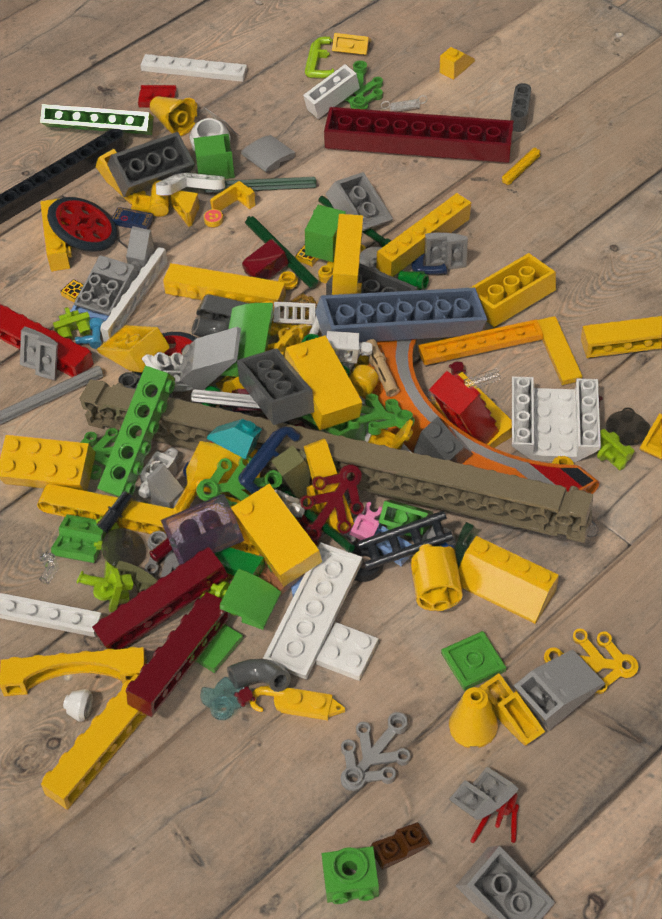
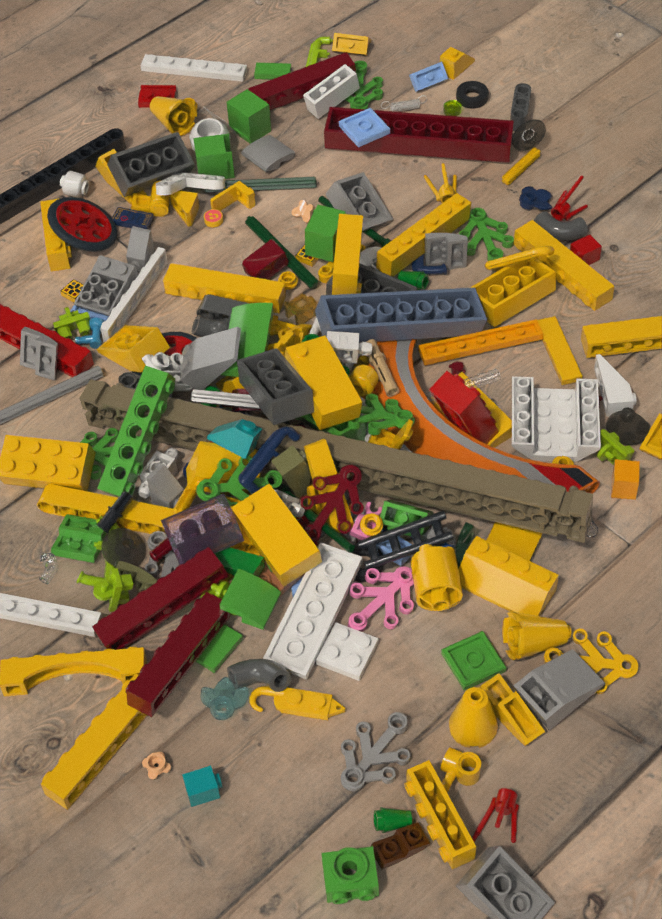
(74, 184): none -> white head
(79, 704): white cone -> none
(96, 119): bright green brick -> none
(156, 758): none -> light nougat plate
(202, 785): none -> teal brick
(244, 696): dark red piece -> none
(249, 116): none -> bright green piece
(271, 70): none -> bright green tile
(294, 320): white slope -> none
(297, 83): none -> dark red brick
(304, 211): none -> light nougat piece
(364, 127): none -> light blue tile
(371, 518): none -> yellow plate
(383, 595): none -> bright pink plant
(391, 819): none -> green cone
(428, 76): none -> light blue plate
(441, 815): none -> yellow brick
(442, 443): dark grey slope -> none
(445, 191): none -> yellow plant
(452, 108): none -> clear neon green tile
(453, 766): none -> yellow piece
(472, 86): none -> black tyre
(479, 218): none -> bright green plant
(484, 795): light grey slope -> none
(497, 264): none -> yellow piece
(514, 539): none -> yellow slope
(528, 135): none -> clear smoke dish
(532, 634): none -> yellow cone
(535, 198): none -> dark blue plate
(560, 229): none -> dark grey cylinder
(562, 207): none -> red plant
(569, 268): none -> yellow brick
(587, 249): none -> red brick
(613, 387): none -> white slope
(625, 479): none -> light orange piece

